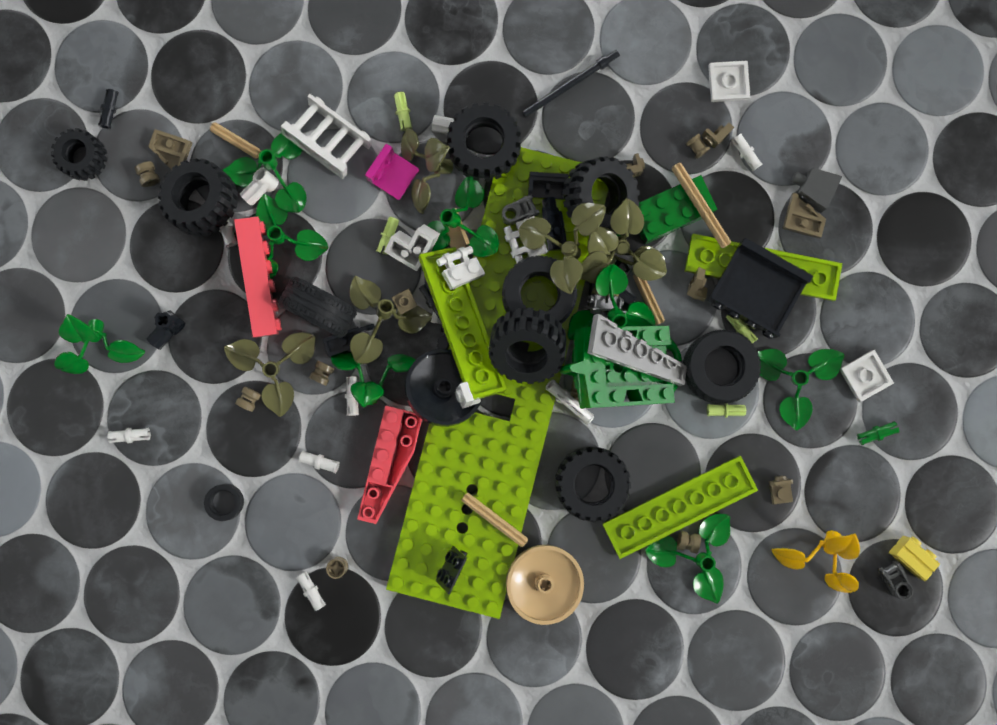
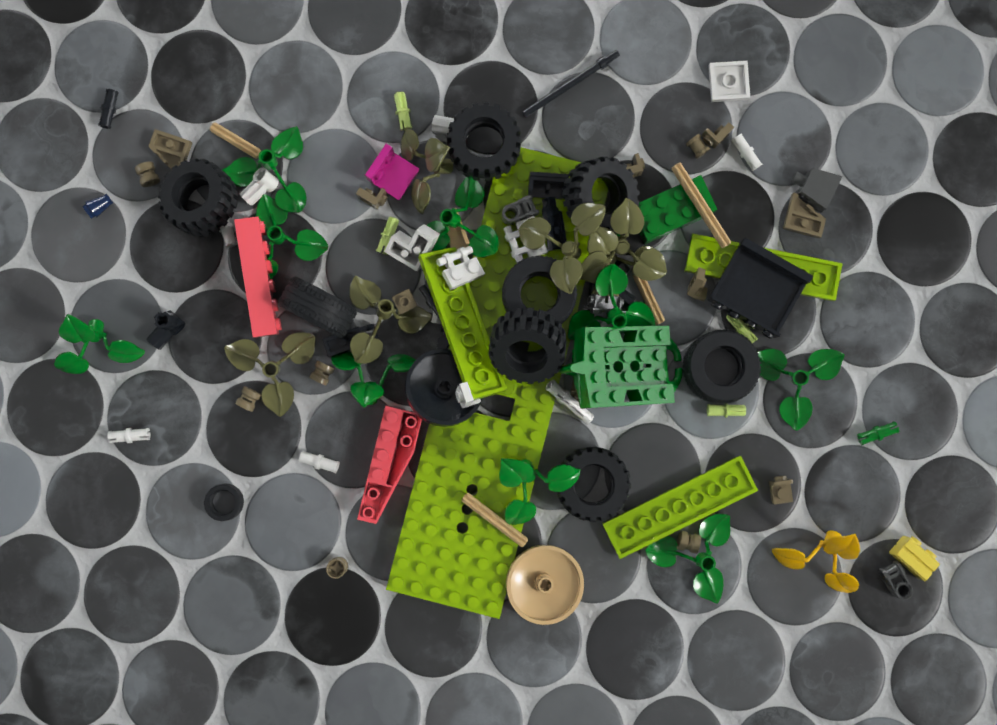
(68, 144): black tyre -> none
(97, 205): none -> dark blue cone
(310, 591): white pin -> none
(323, 154): white fence -> none
(352, 404): white pin -> none
(369, 197): none -> dark tan bracket
(451, 569): black hinge -> none
(515, 472): none -> green plant
(622, 348): light grey wing -> none
(866, 376): white plate -> none

